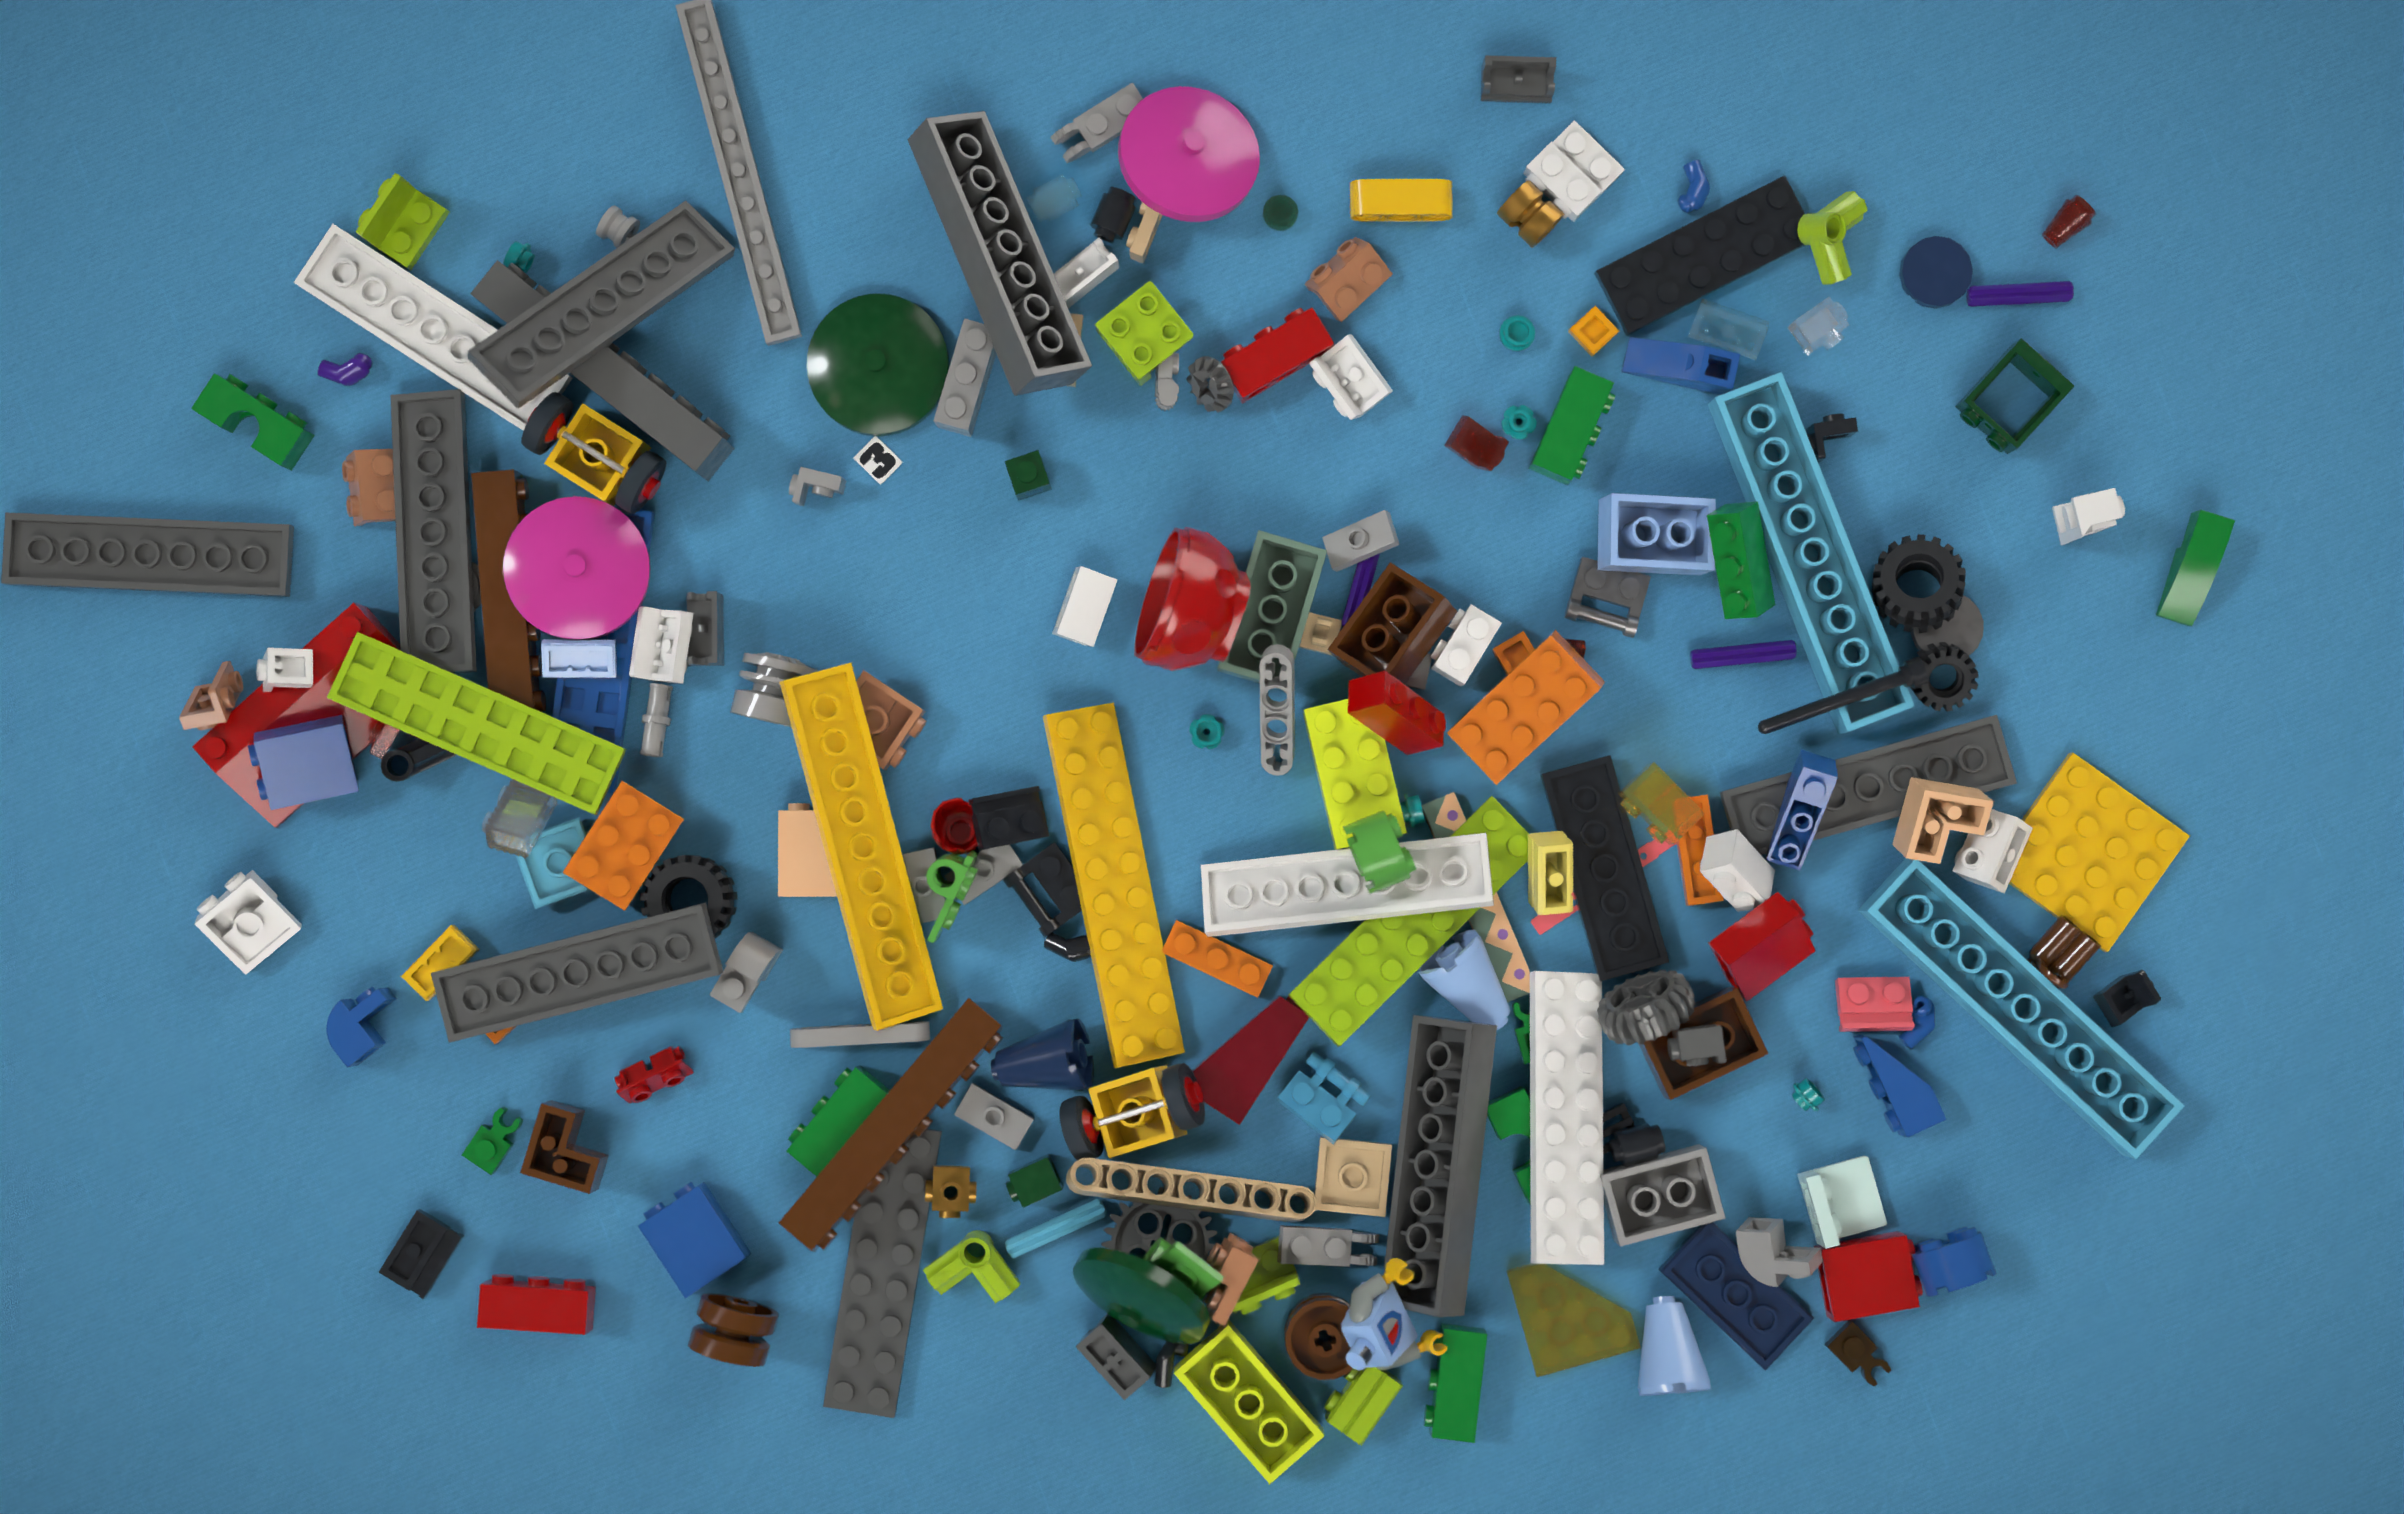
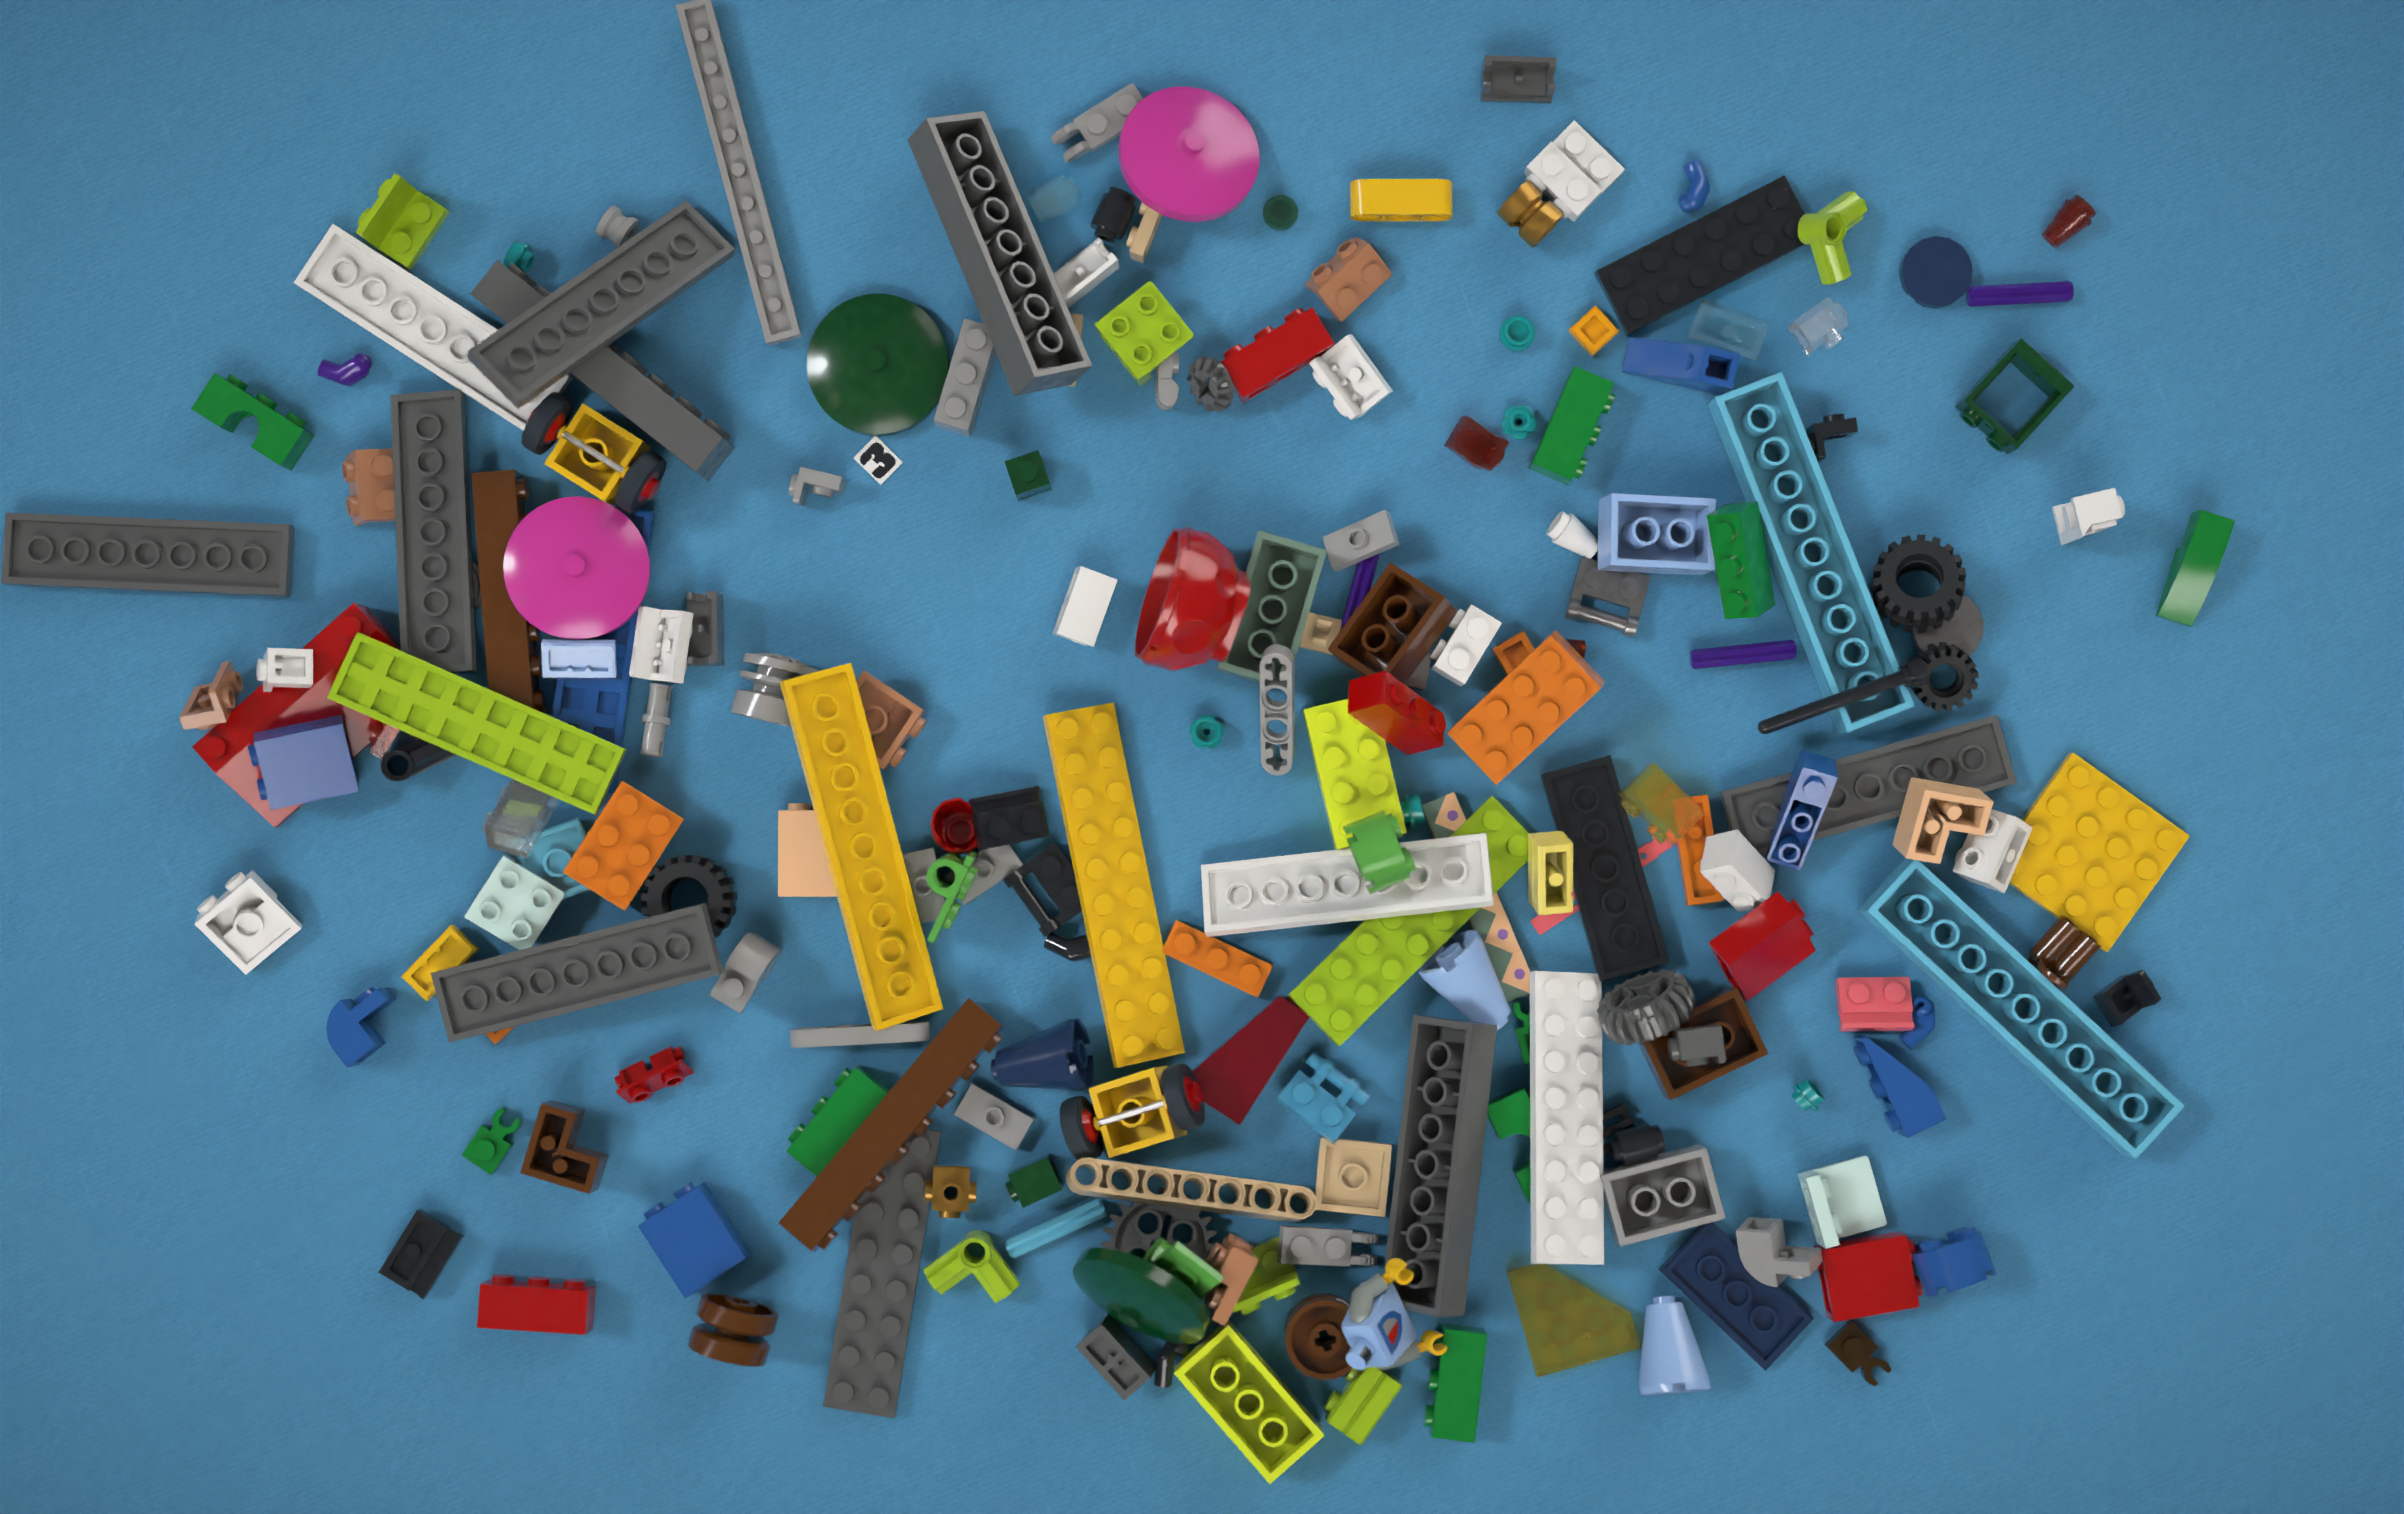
(514, 903): none -> light aqua bracket
(1572, 535): none -> white cone

